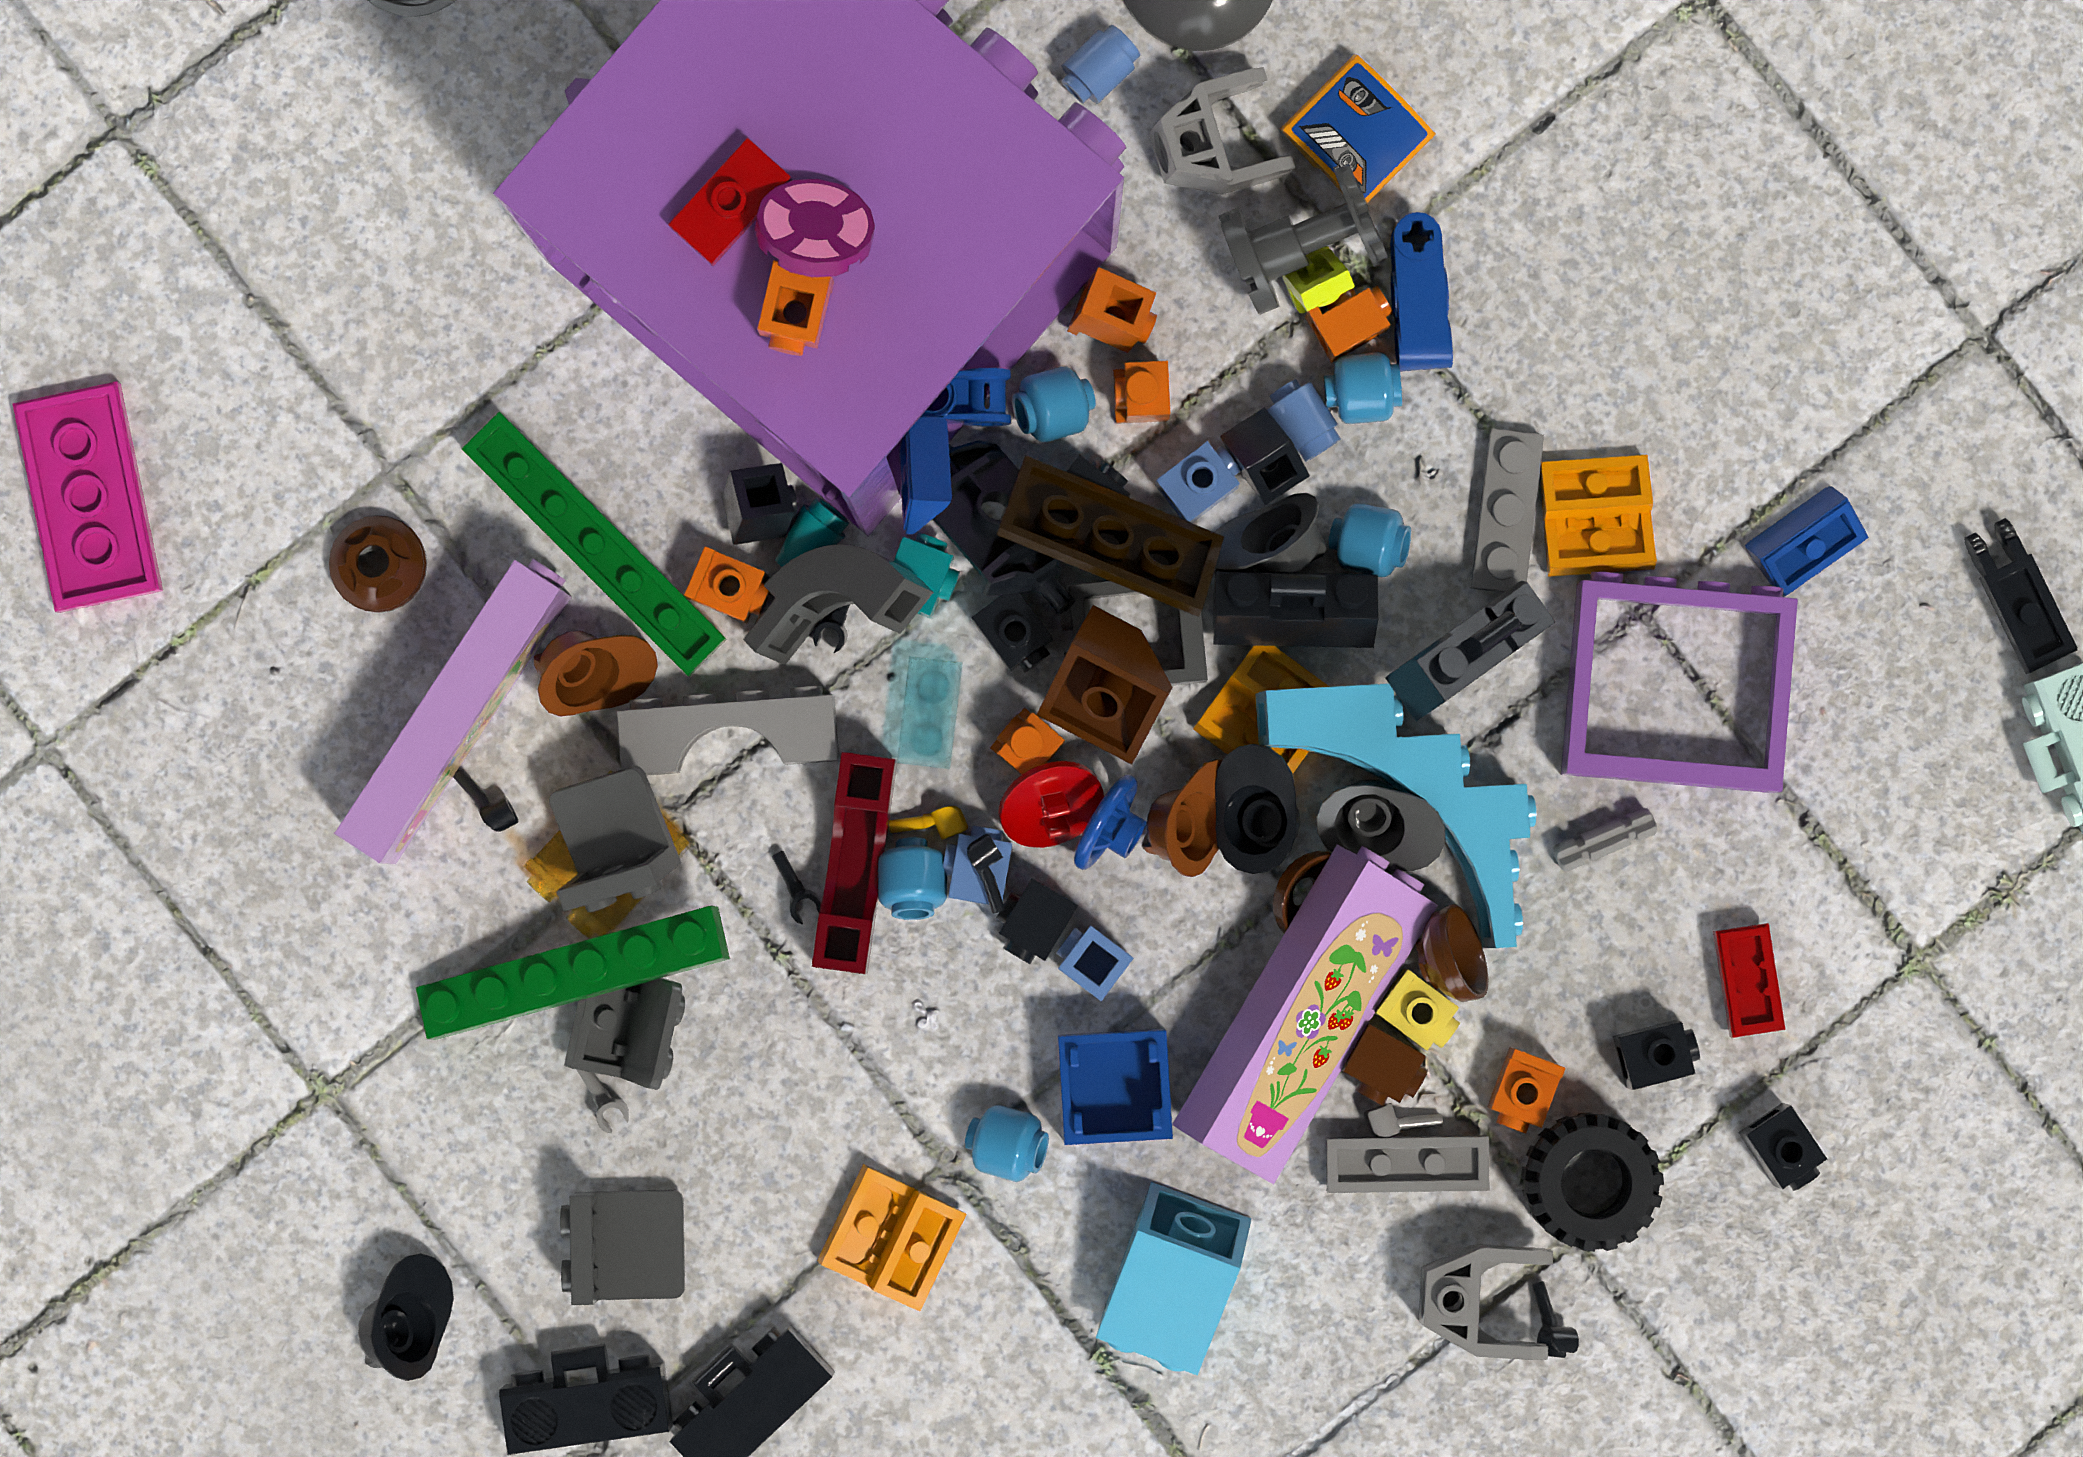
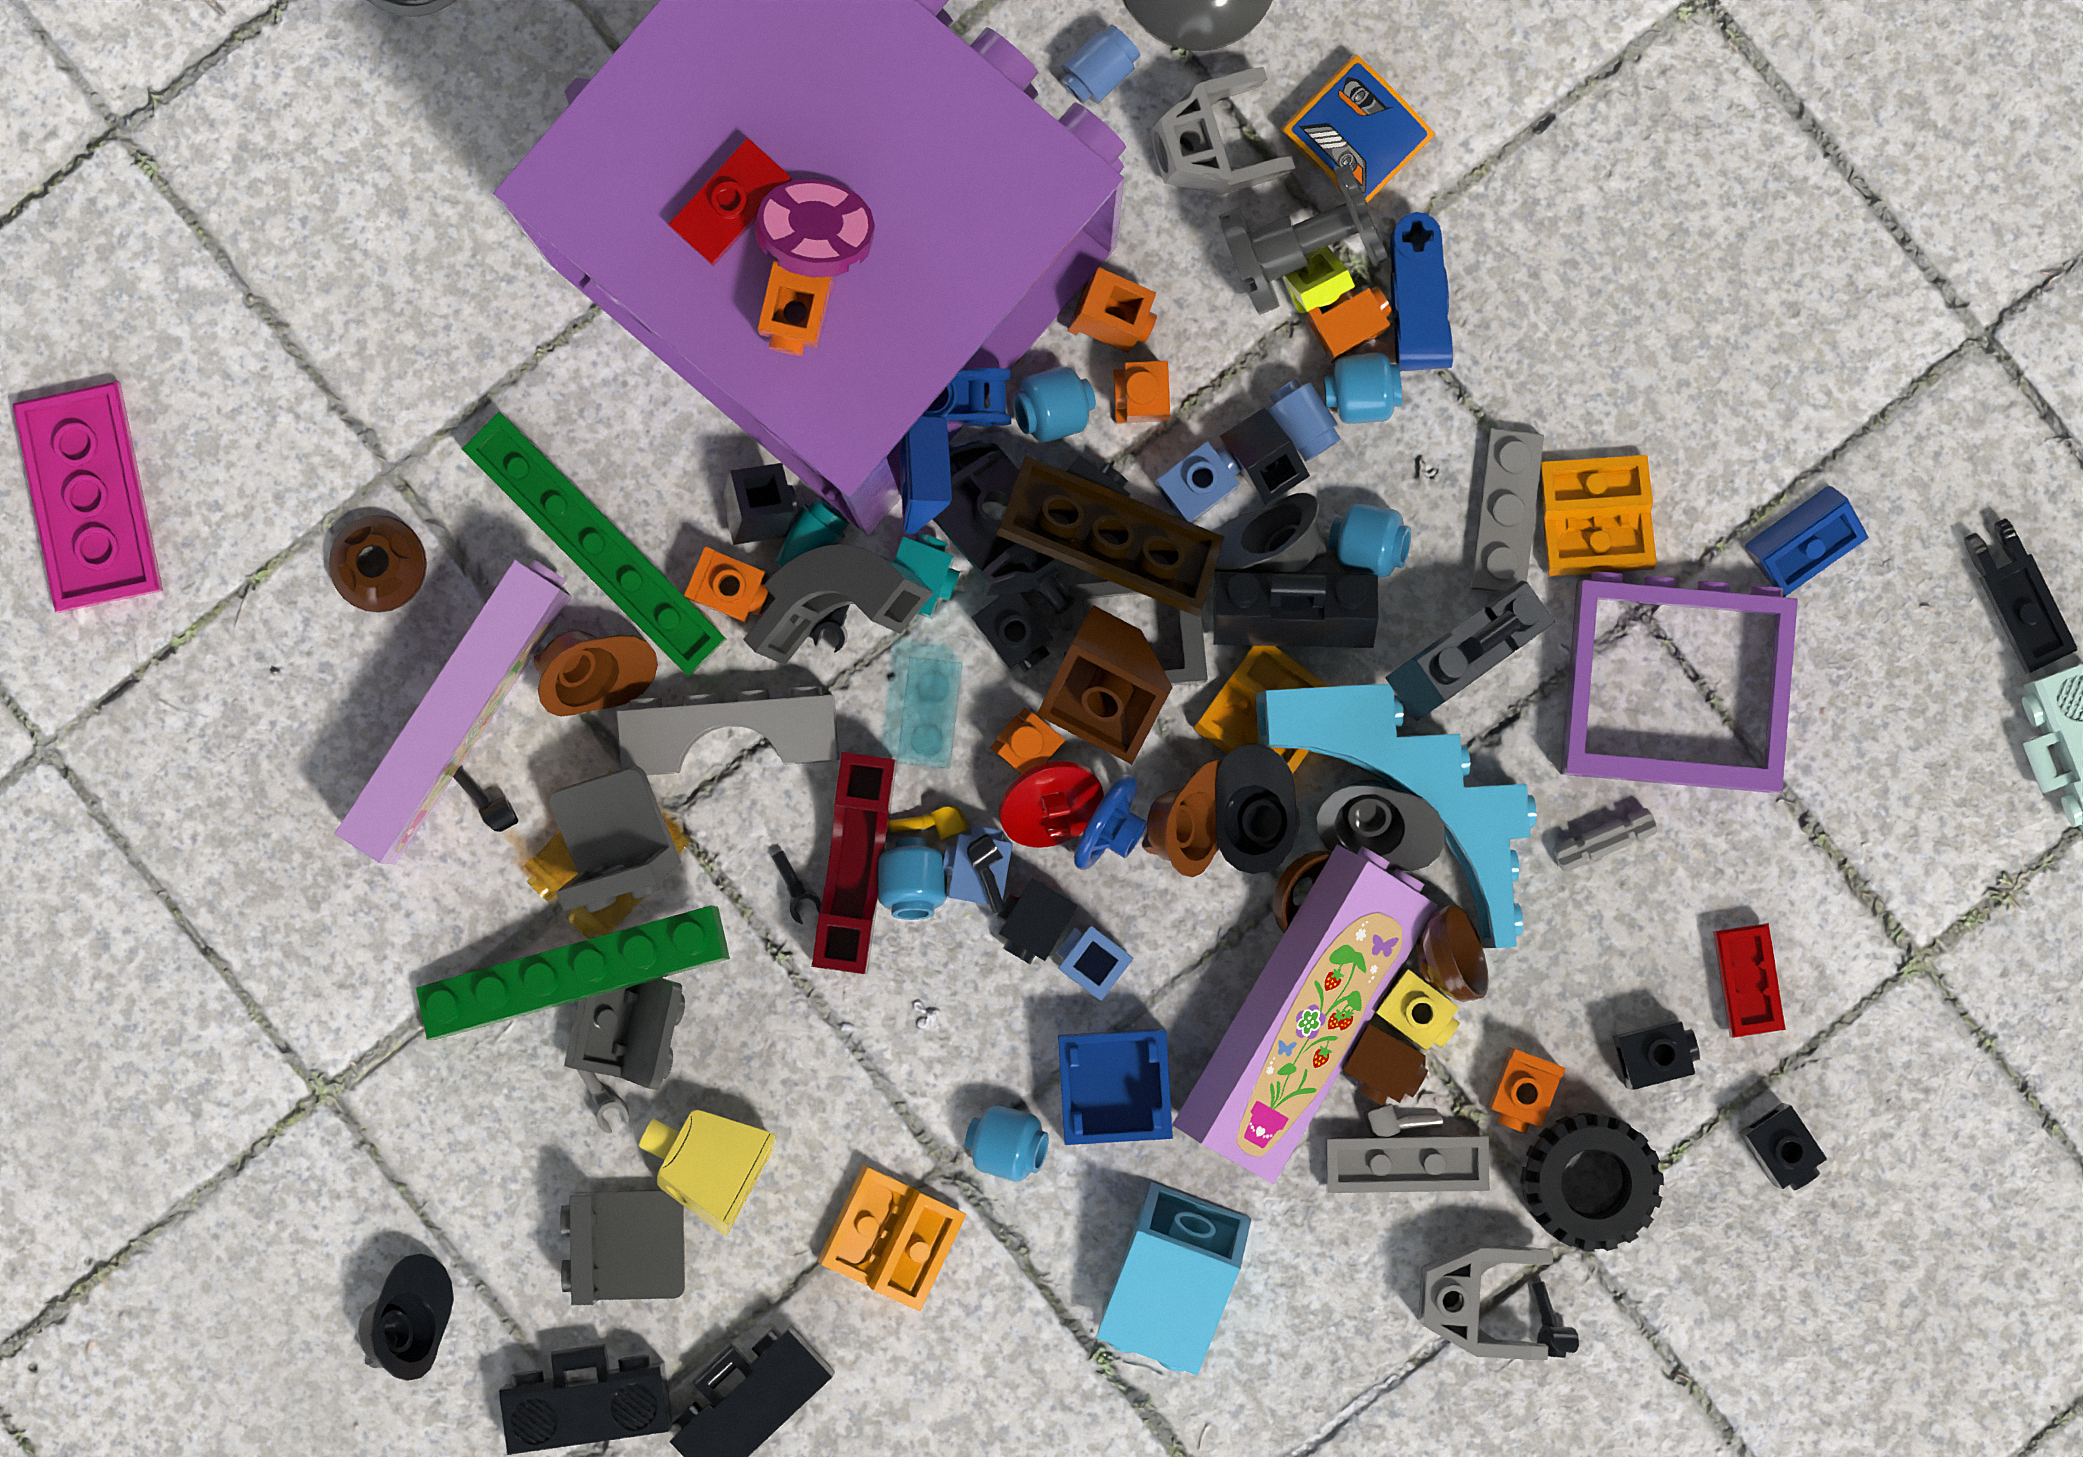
(709, 1164): none -> light yellow torso

